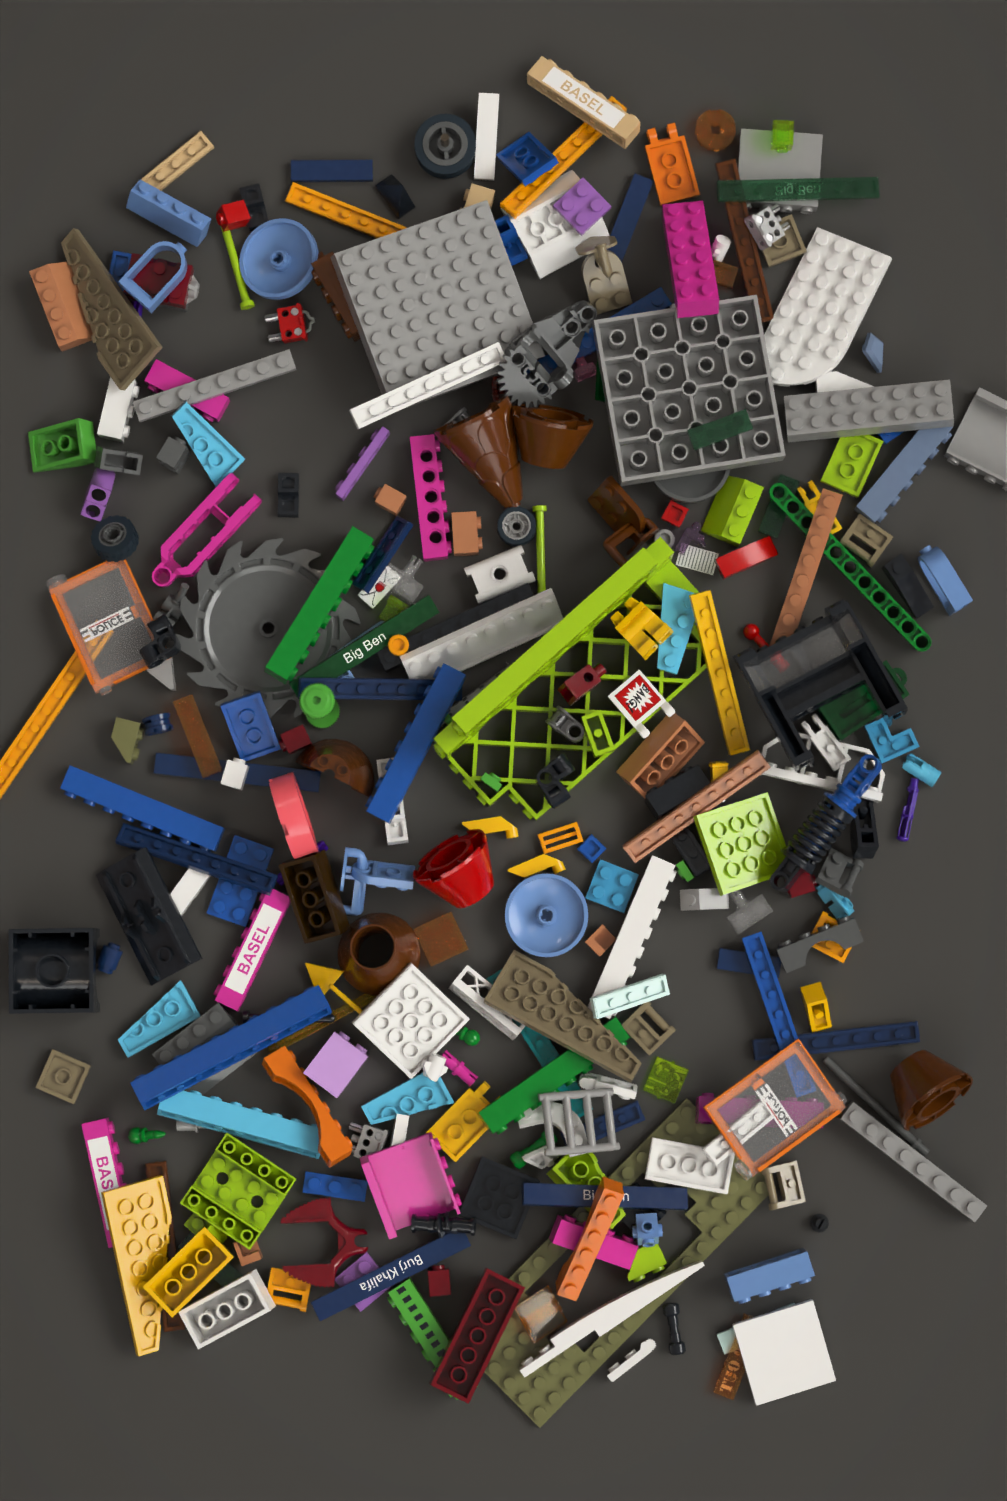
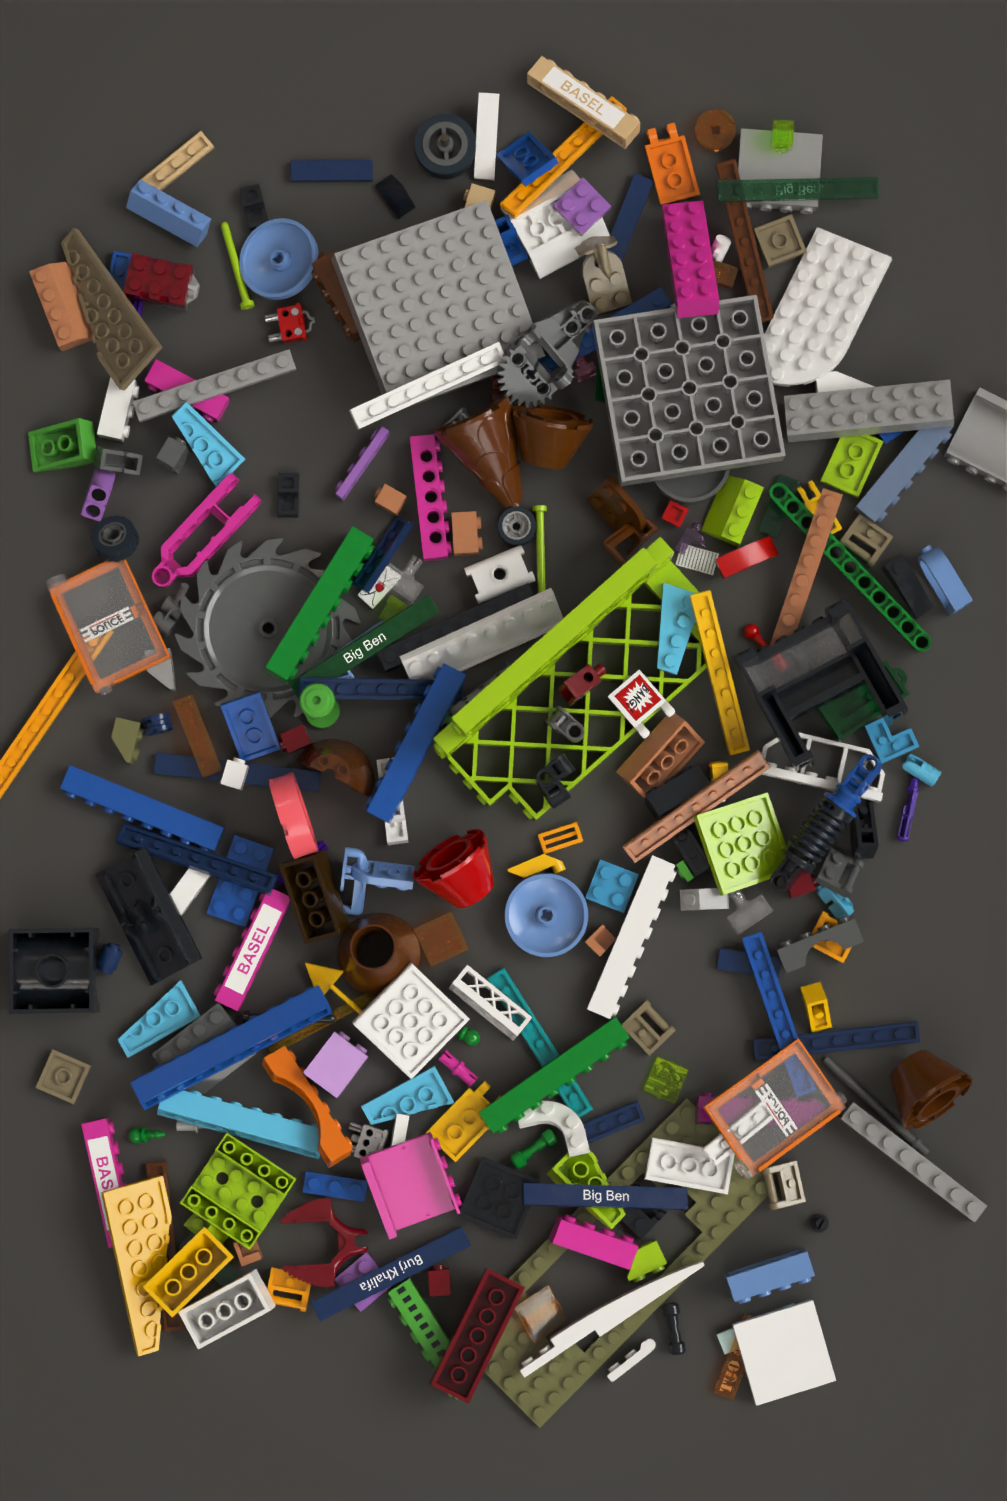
(137, 292): medium blue window -> none
(155, 652): black piece -> none
(233, 215): red brick -> none
(340, 212): light orange tile -> none
(398, 645): light orange tile -> none
(434, 1066): white piece -> none
(443, 1224): black piece -> none
(492, 781): bright green plate -> none
(493, 825): yellow piece -> none
(538, 1158): white piece -> none
(544, 1004): dark tan wing -> none
(571, 1147): light grey bar -> none
(591, 848): blue tile -> none
(597, 733): lime brick -> none
(602, 1212): orange arch -> none
(623, 1089): white hinge -> none
(629, 996): light aqua tile -> none
(638, 621): yellow hips -> none
(647, 1229): medium blue brick -> none
(666, 535): light grey tile -> none
(719, 429): clear green tile -> none
(766, 227): light grey piece -> none
(827, 744): white hinge -> none
(873, 351): sand blue piece -> none

